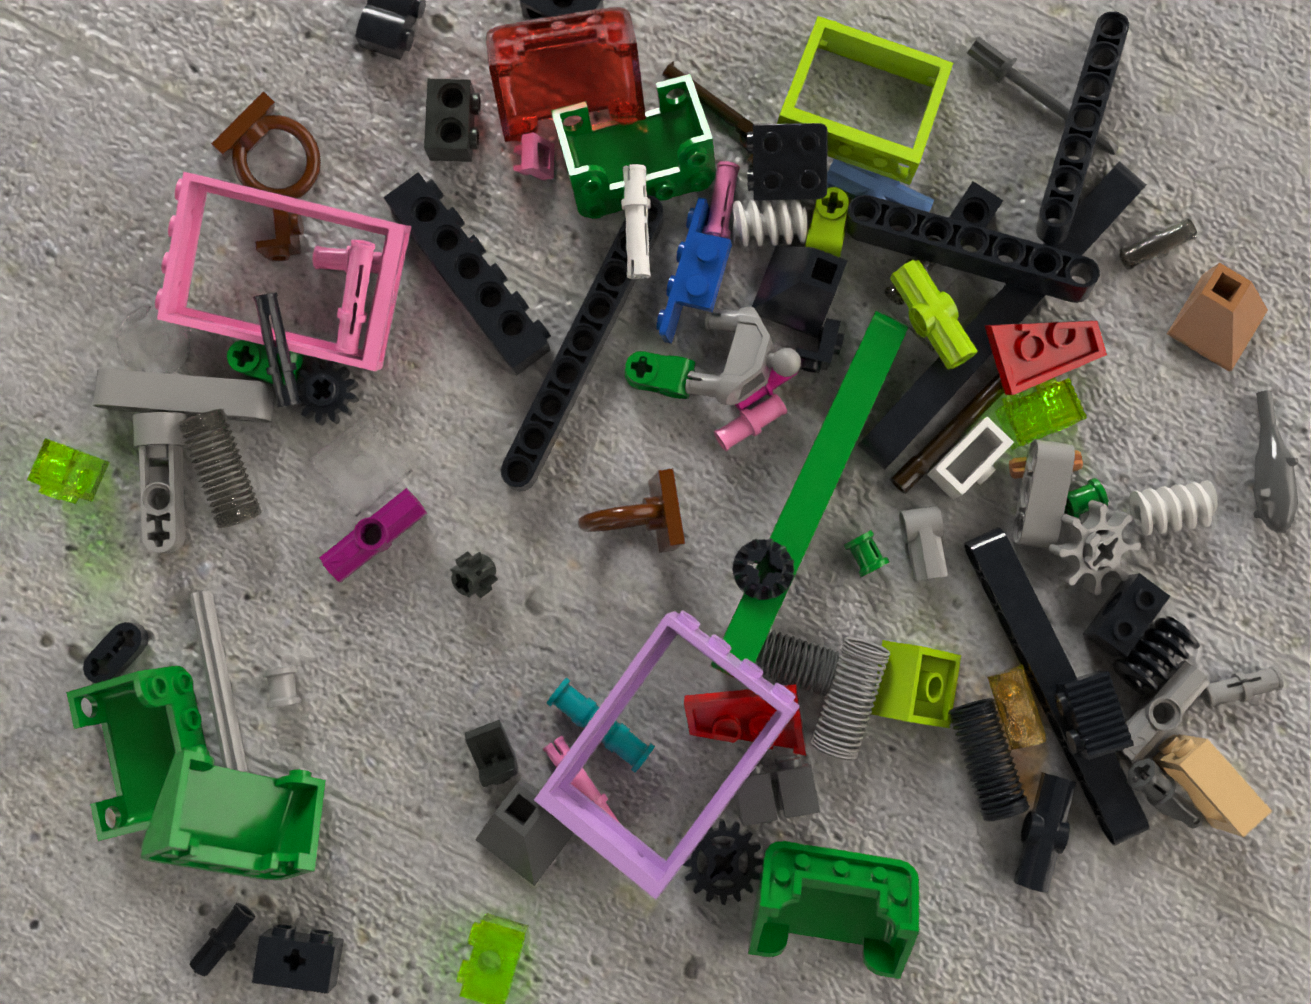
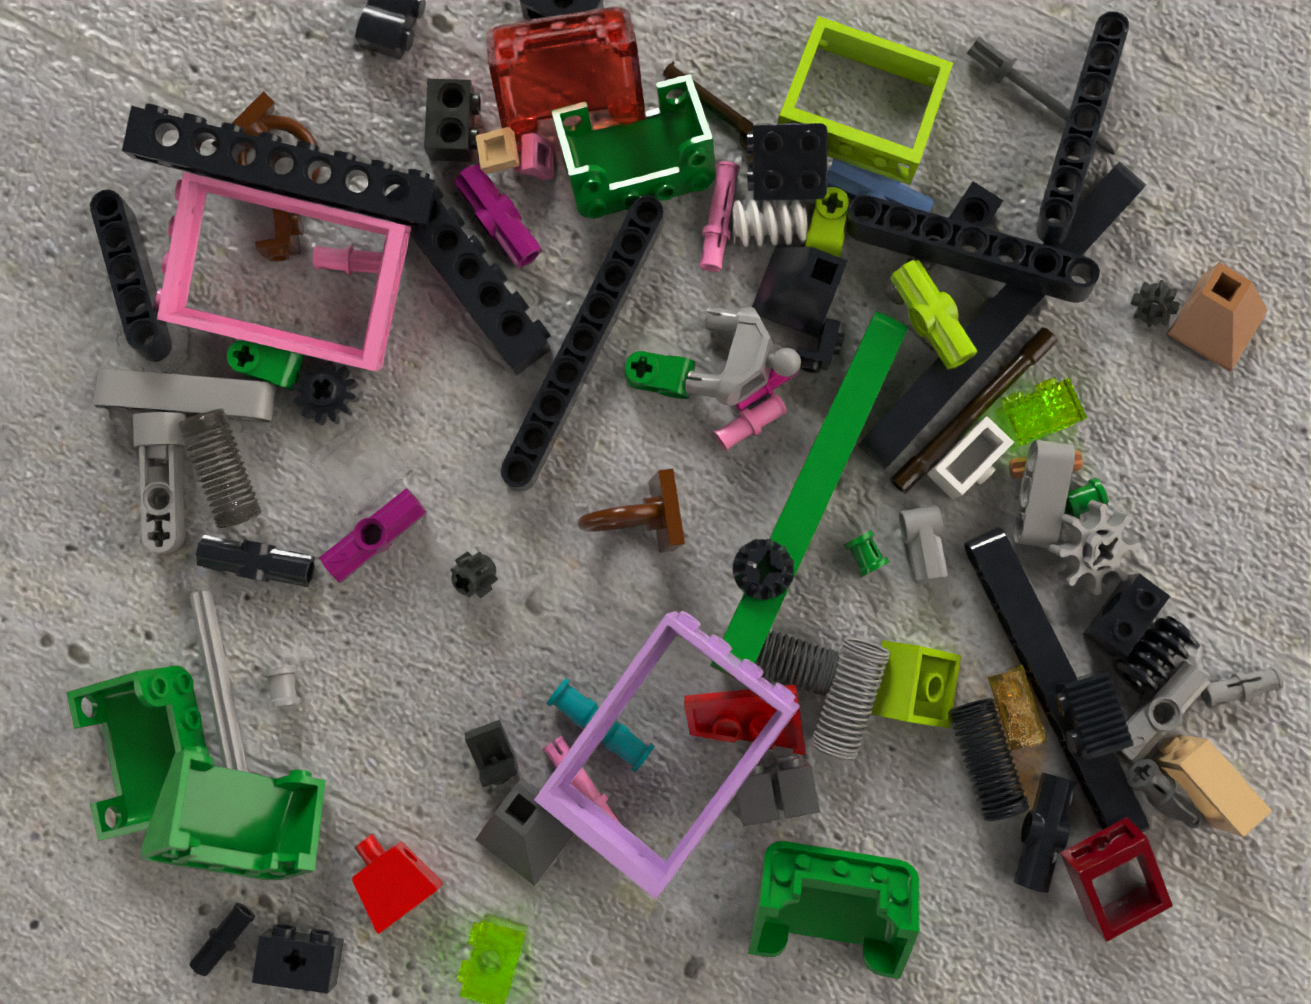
(67, 472): clear neon green brick -> none
(110, 647): black beam -> none
(119, 264): none -> black beam
(149, 124): none -> black brick
(255, 561): none -> black piece
(286, 394): black pin -> none
(355, 292): bright pink pin -> none
(392, 881): none -> red torso
(497, 150): none -> tan tile
(498, 216): none -> magenta piece
(636, 213): white pin -> none
(699, 272): blue bracket -> none
(733, 873): black gear -> none
(1041, 351): wing -> none
(1086, 862): none -> dark red window
(1158, 244): clear smoke pin -> none
(1159, 312): none -> pearl dark grey gear
(1173, 506): white piece -> none
(1274, 472): dark grey piece -> none

